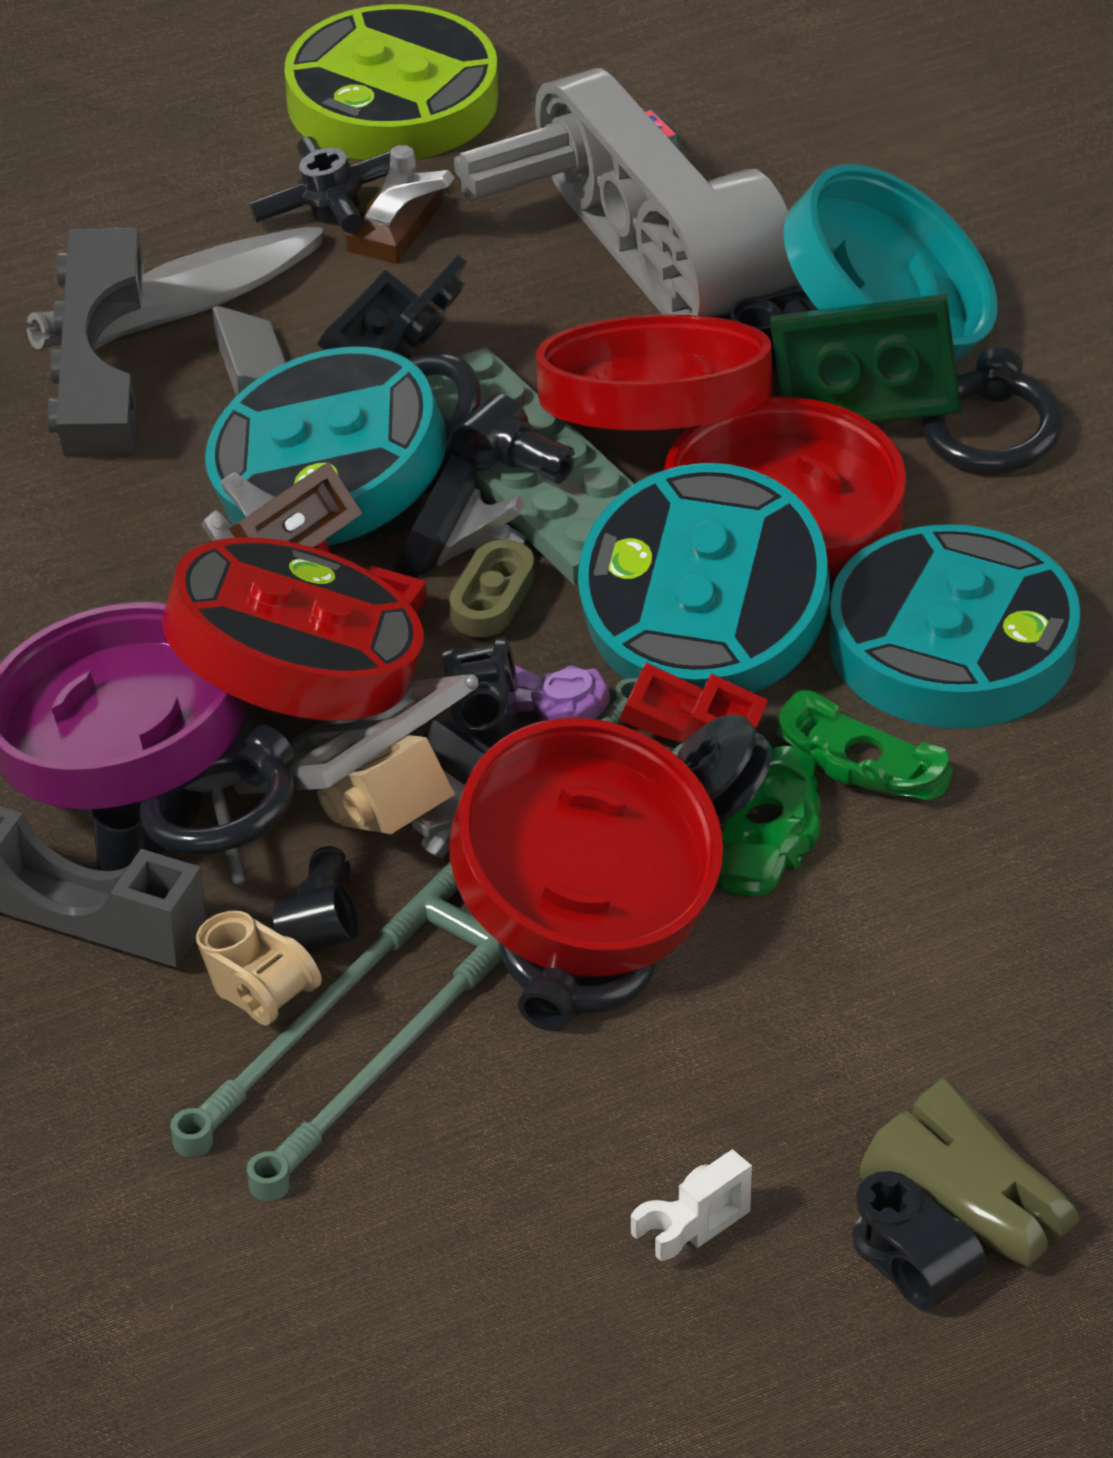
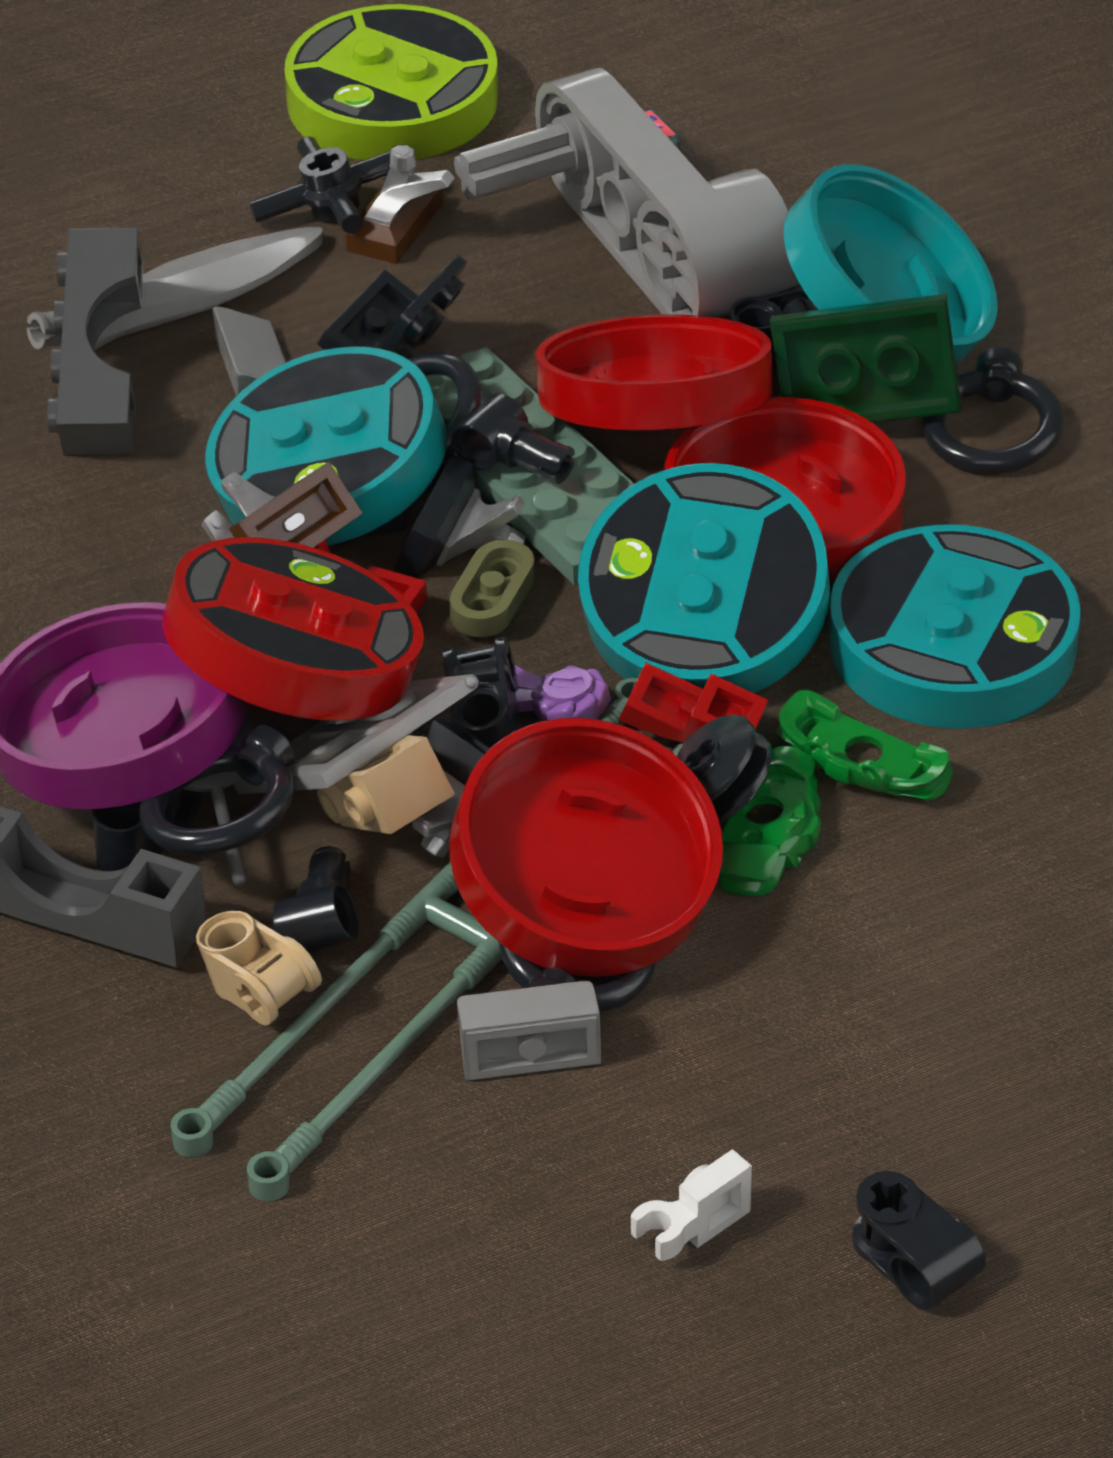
(529, 1030): none -> light grey slope
(972, 1174): olive piece -> none

